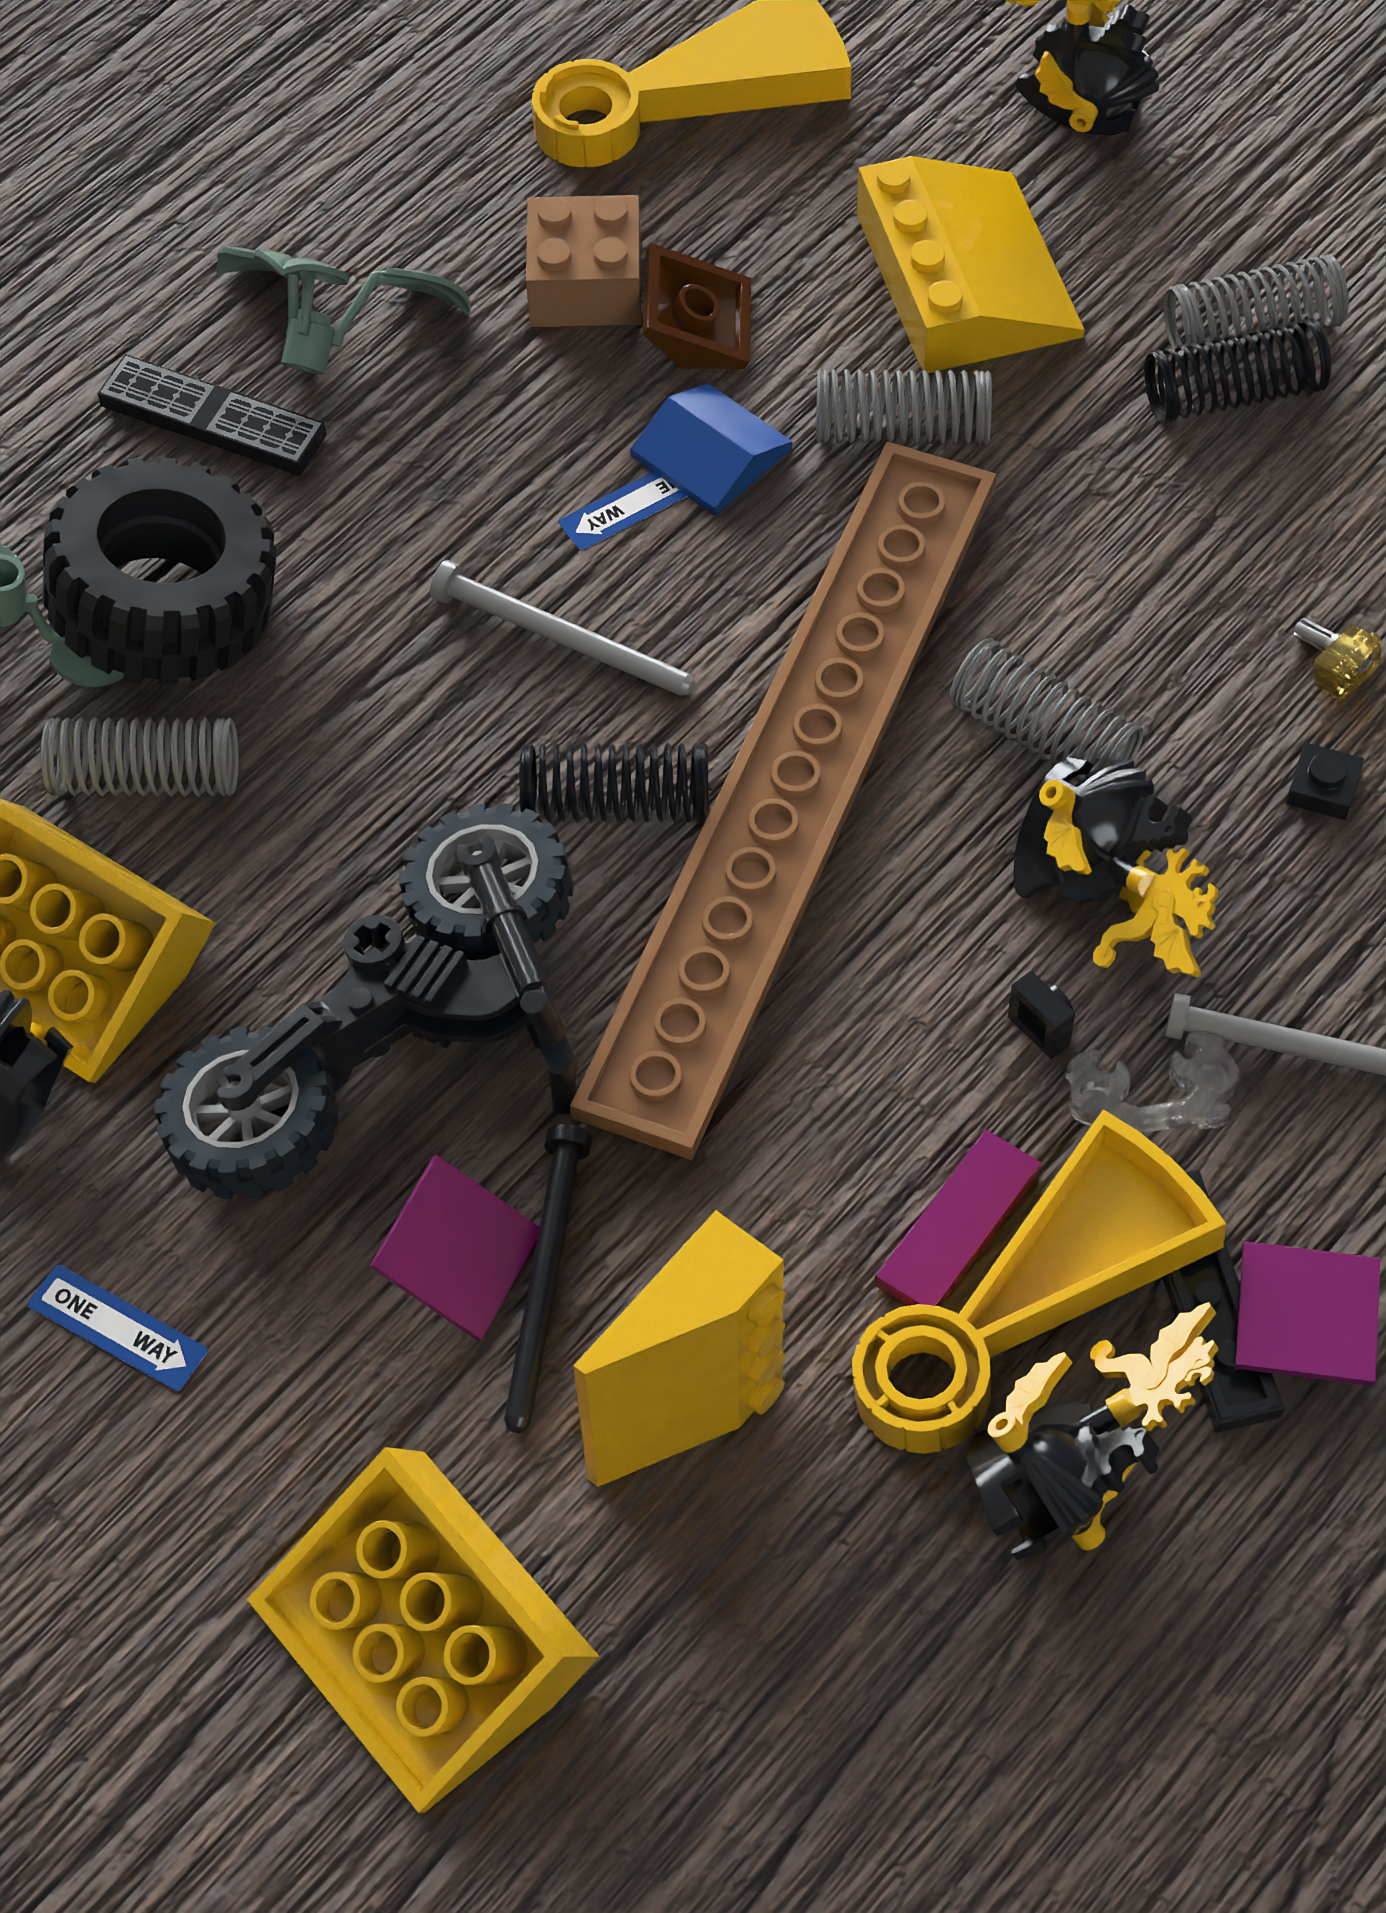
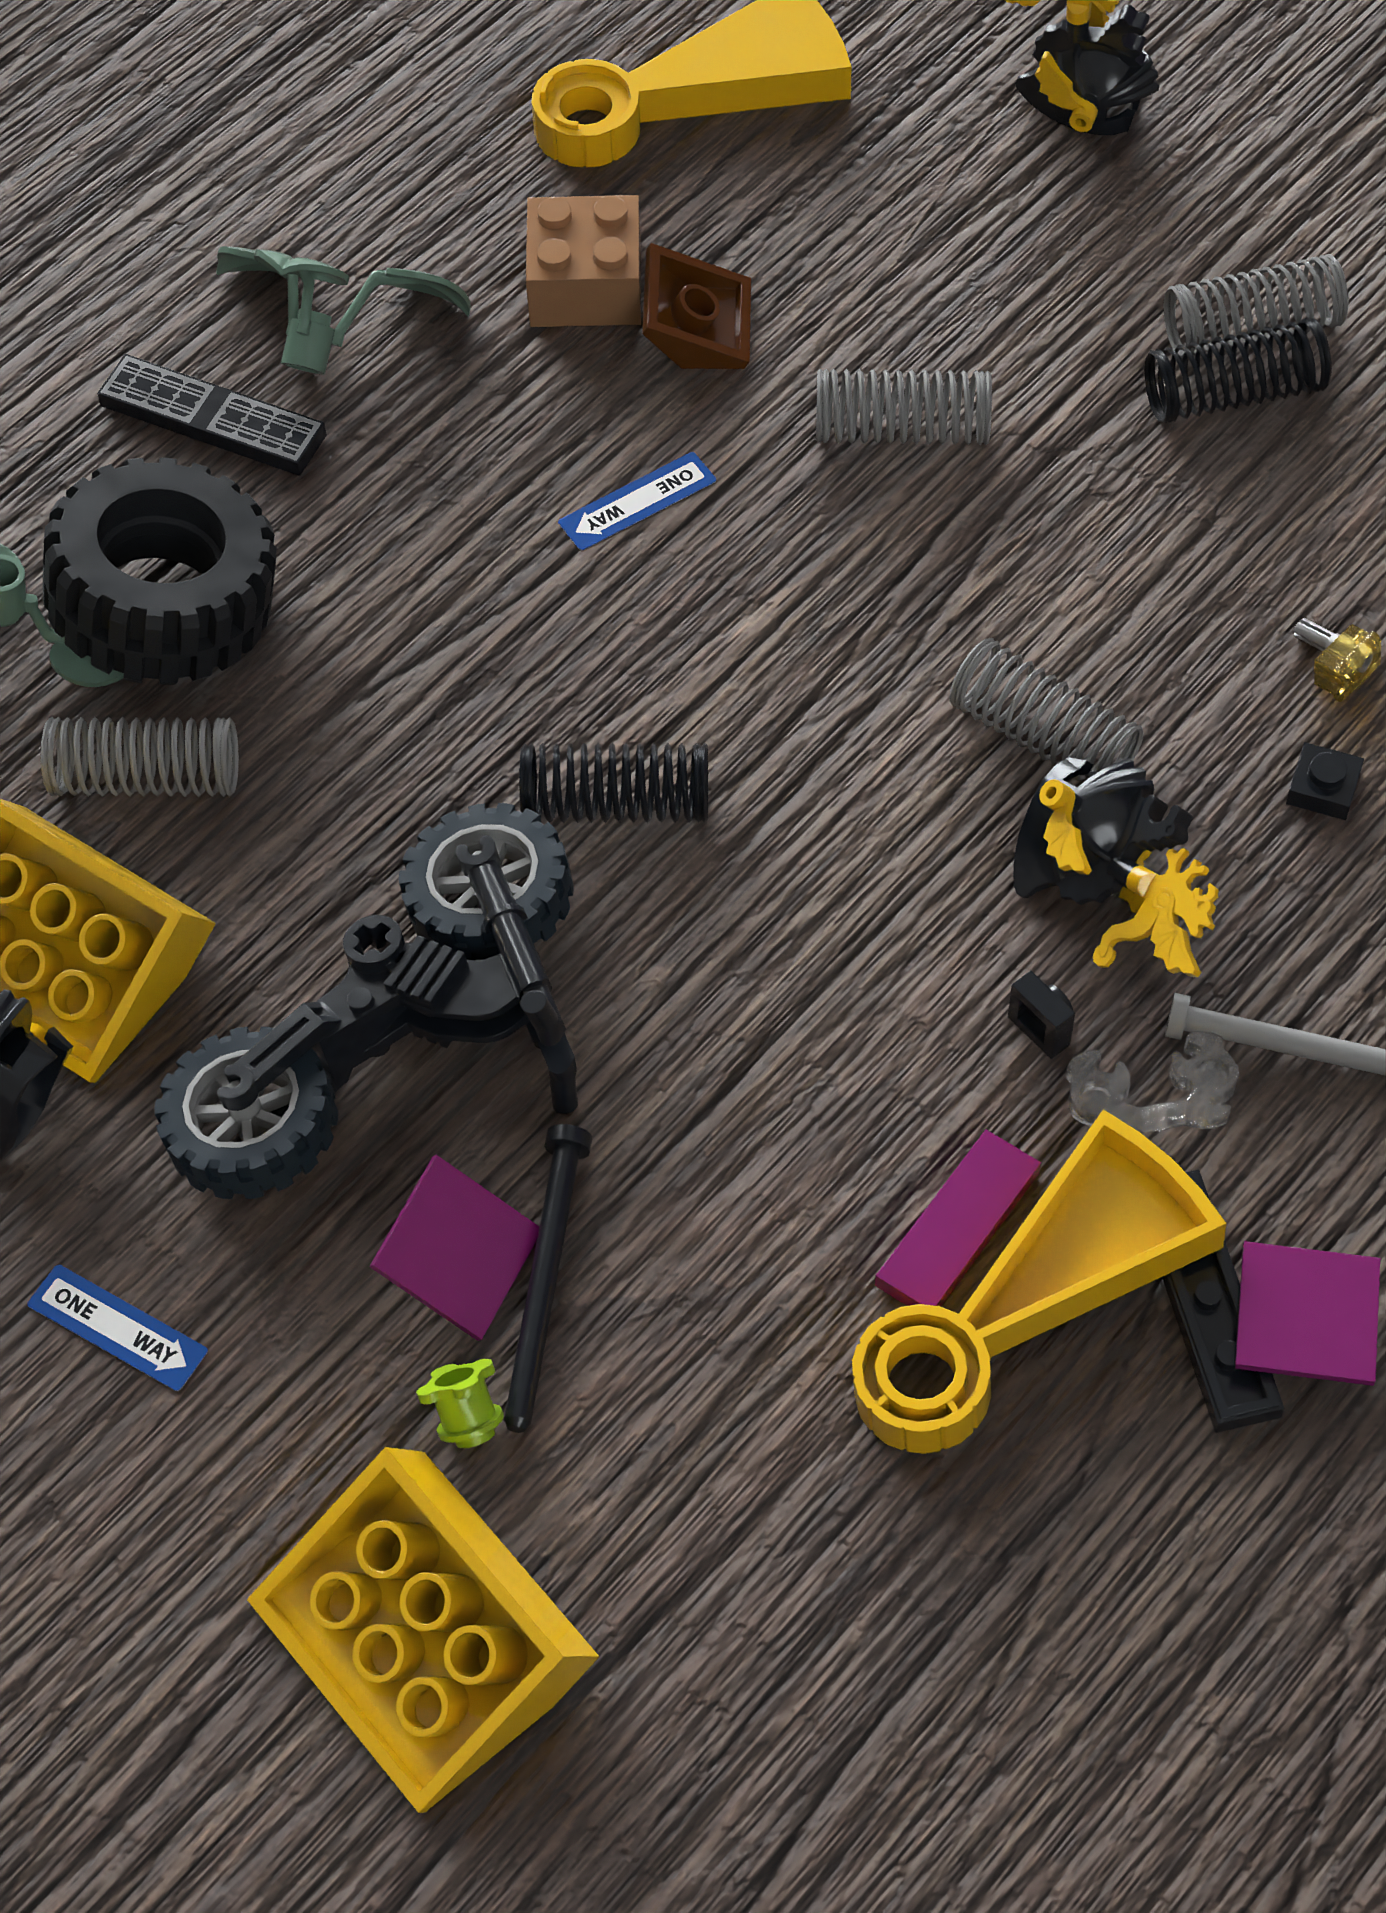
(450, 584): light grey bar -> none
(463, 1403): none -> lime brick
(685, 1354): yellow slope -> none
(708, 446): blue slope -> none
(783, 805): medium nougat plate -> none
(962, 261): yellow slope -> none
(1067, 1463): helmet -> none

